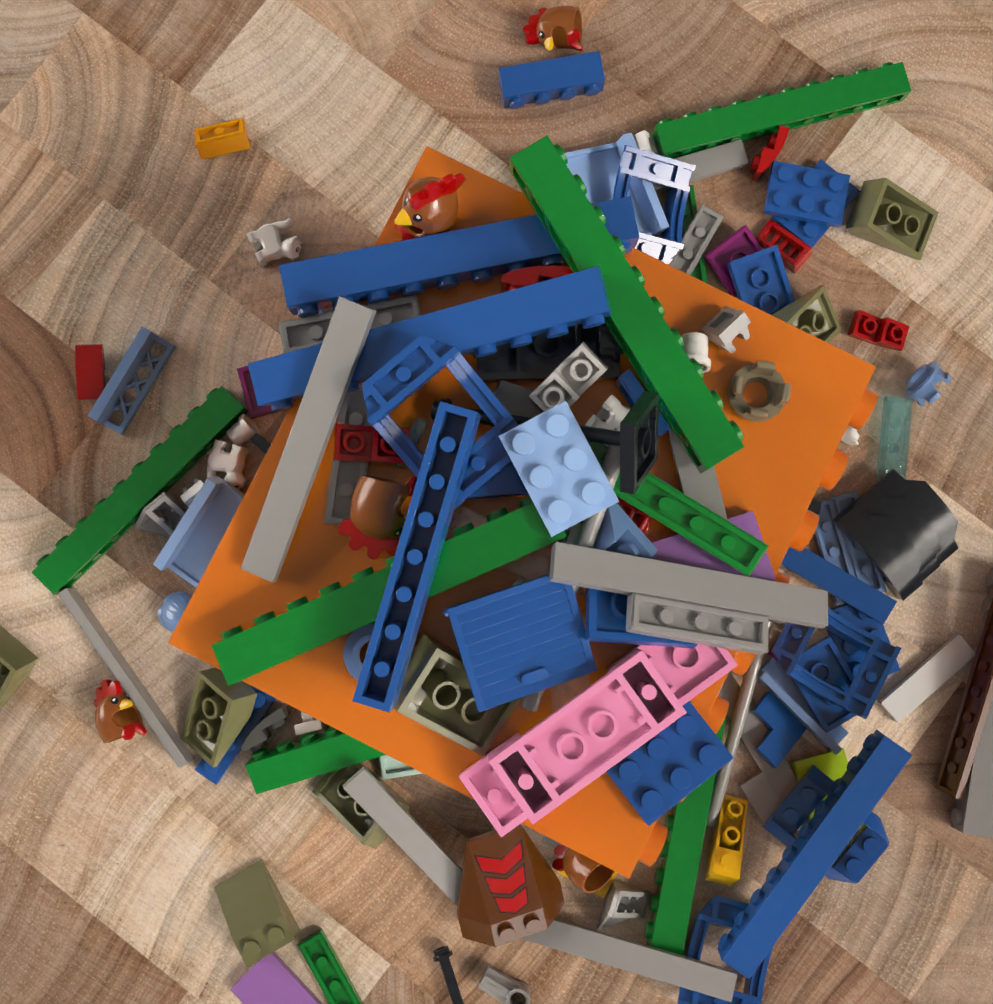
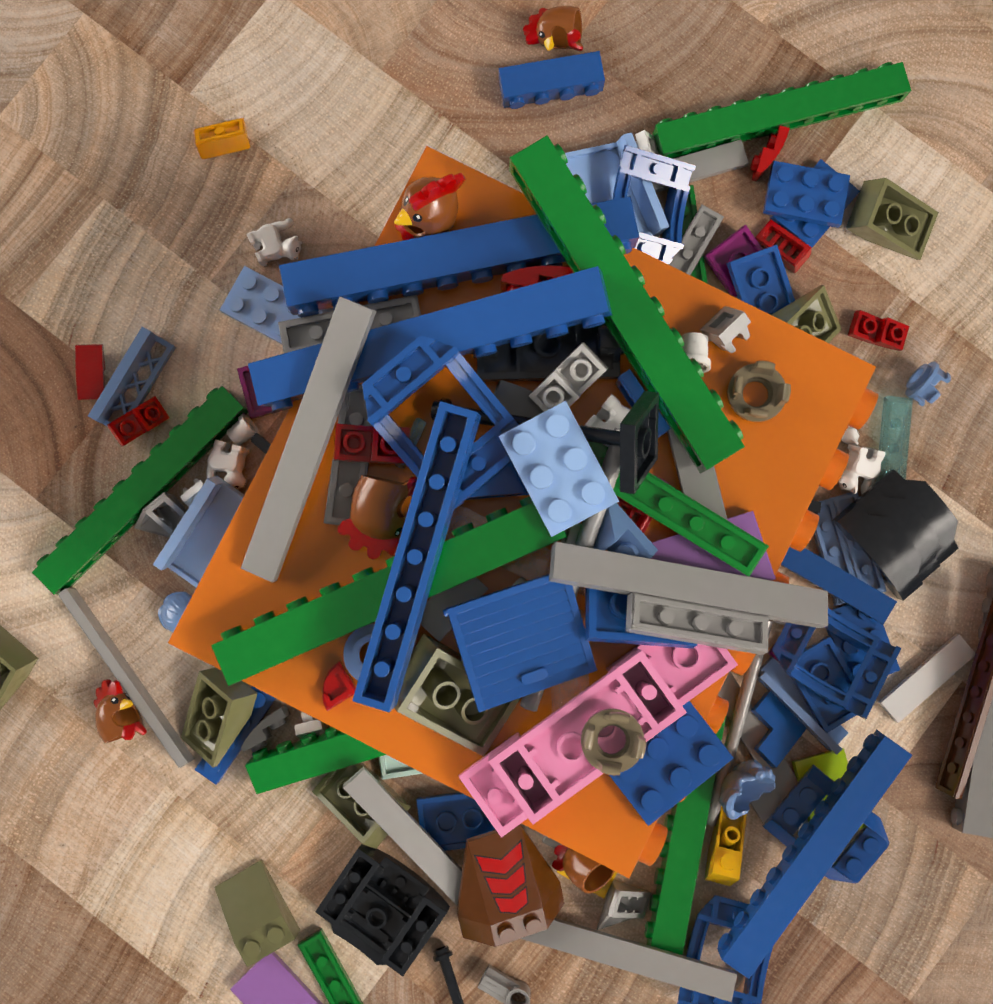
(138, 421): none -> red slope
(257, 303): none -> light blue plate
(337, 686): none -> red tile
(383, 908): none -> black slope
(433, 617): none -> light grey tile
(452, 819): none -> blue plate
(631, 752): none -> dark tan piece
(744, 785): none -> medium blue hair
(863, 463): none -> white animal

